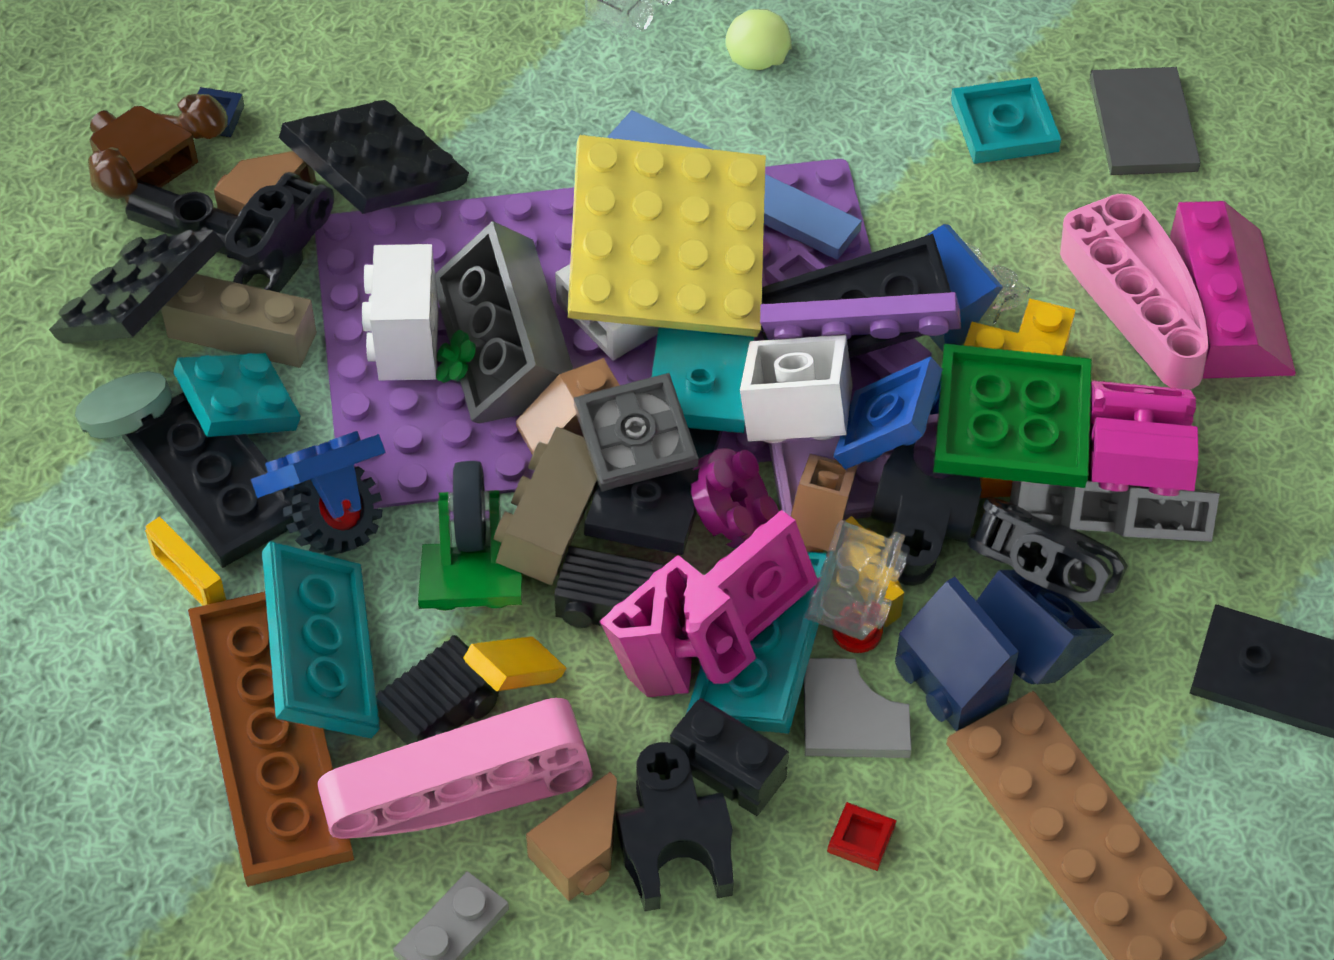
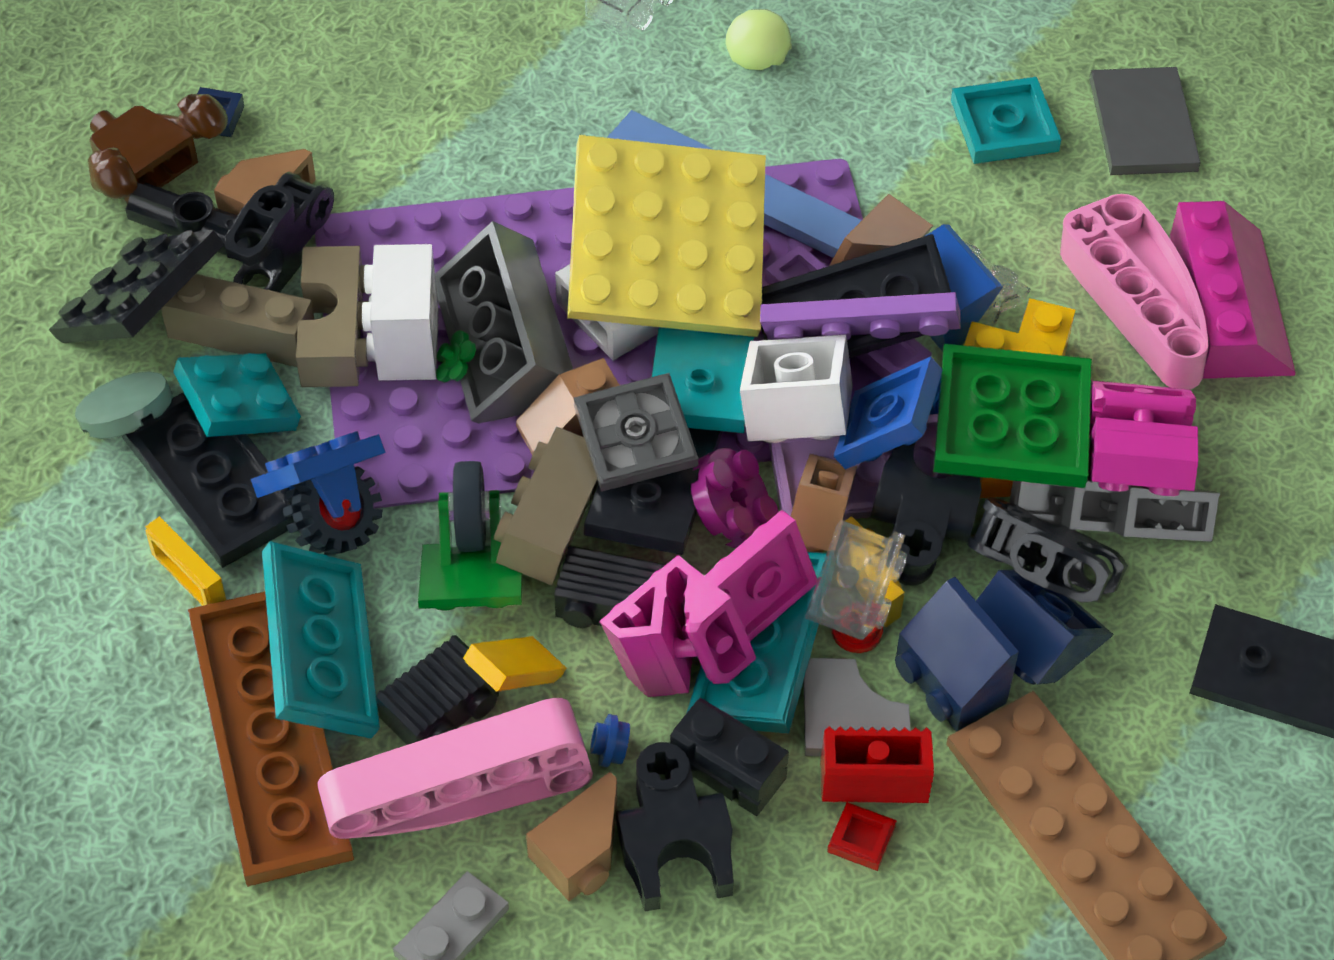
(332, 347): none -> dark tan arch
(373, 155): black plate -> none
(610, 741): none -> blue plate
(876, 765): none -> red brick
(882, 228): none -> medium nougat slope

